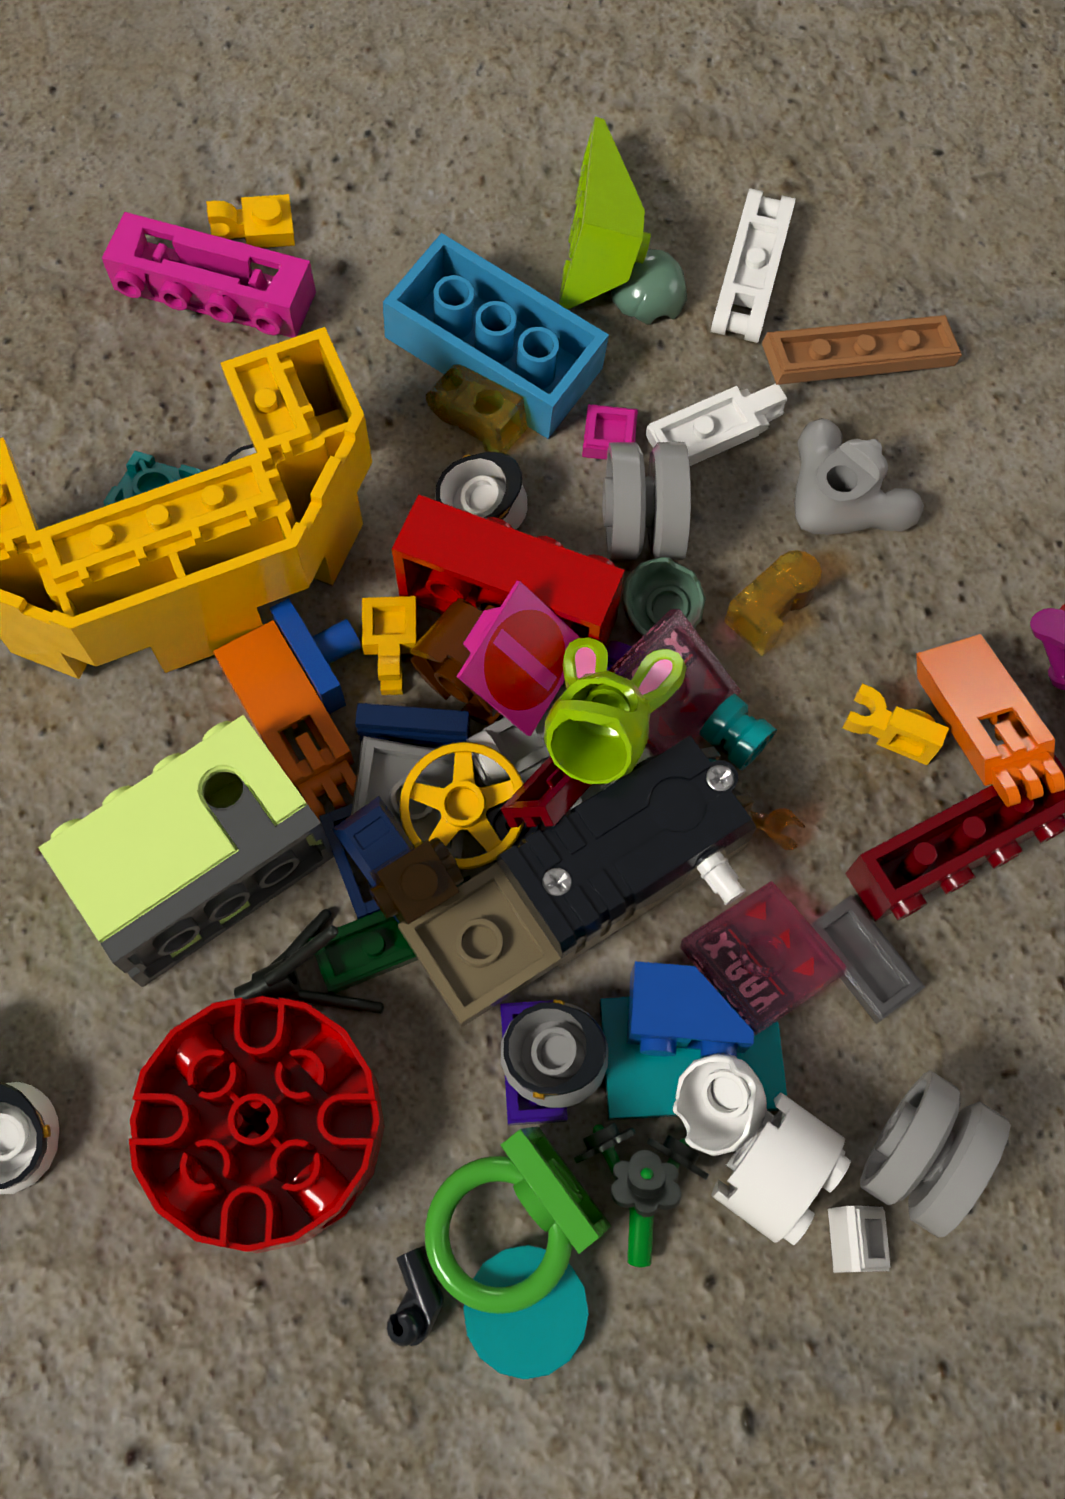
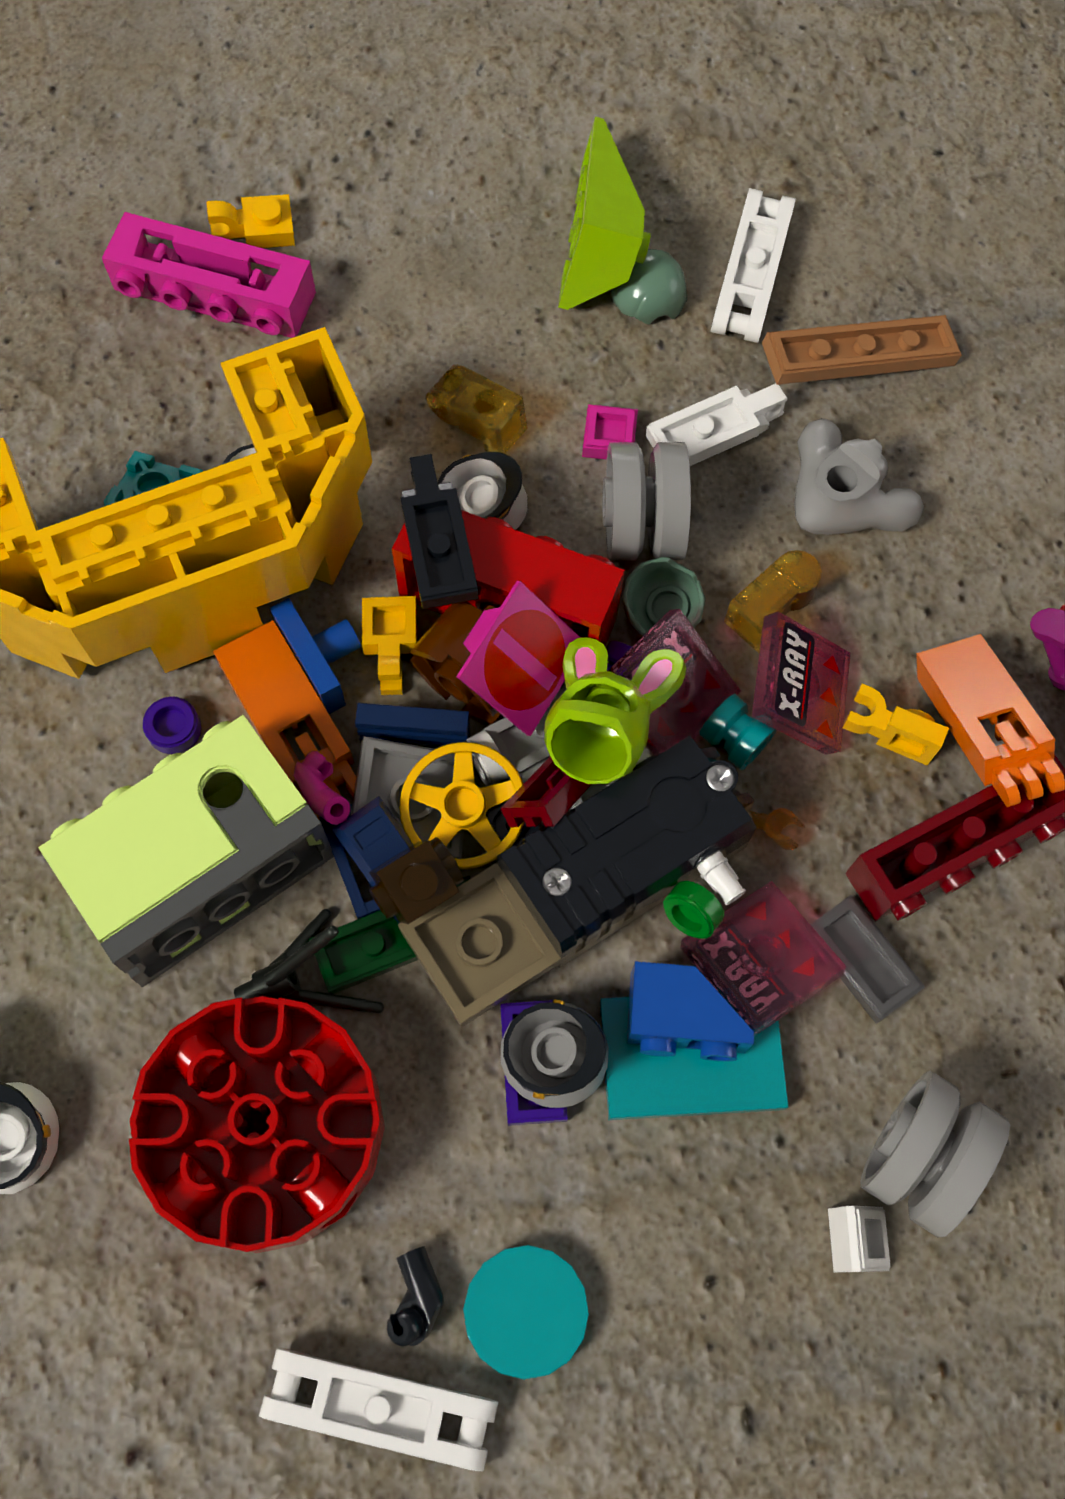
(171, 725): none -> dark purple tile
(317, 794): none -> dark pink arm
(379, 1409): none -> white plate
(437, 538): none -> black hinge
(480, 317): dark azure brick -> none
(549, 1196): bright green tile -> none
(642, 1183): pearl dark grey plant -> none
(693, 909): none -> green tile
(720, 1103): white hair -> none
(783, 1172): white brick -> none
(801, 684): none -> clear pink tile

